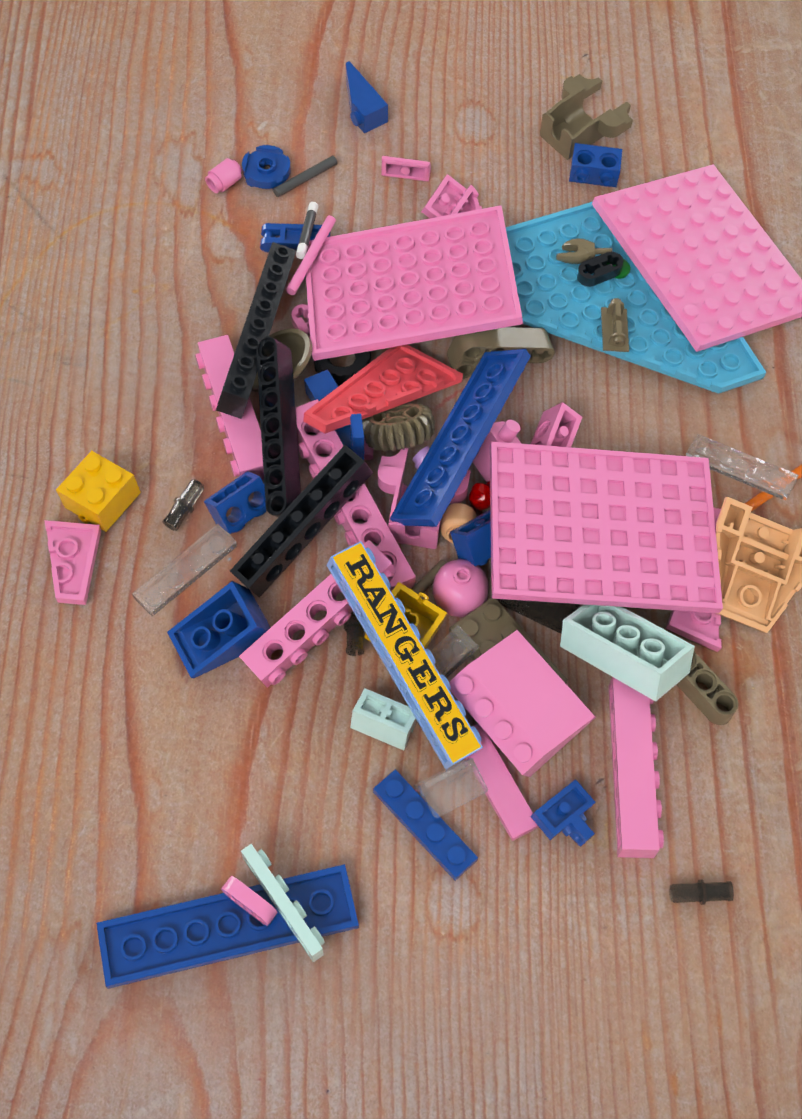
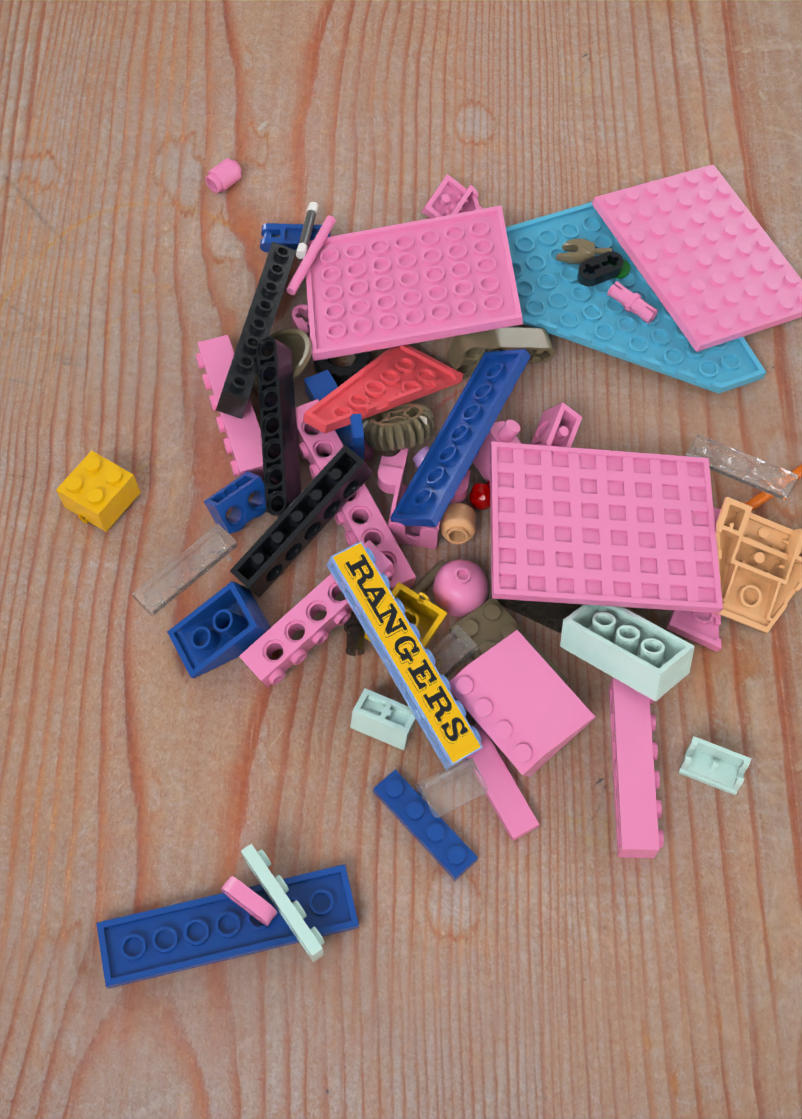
(72, 559): bright pink wing -> none
(183, 505): clear smoke axle -> none
(266, 178): blue plate -> none
(305, 176): dark grey bar -> none
(366, 105): blue slope -> none
(406, 168): bright pink slope -> none
(474, 540): blue slope -> none
(566, 814): blue hinge -> none
(569, 124): dark tan piece -> none
(595, 165): blue brick -> none
(615, 327): dark tan hinge -> none
(632, 302): none -> bright pink pin
(701, 892): clear smoke axle -> none
(707, 699): dark tan beam -> none
(714, 765): none -> light aqua hinge

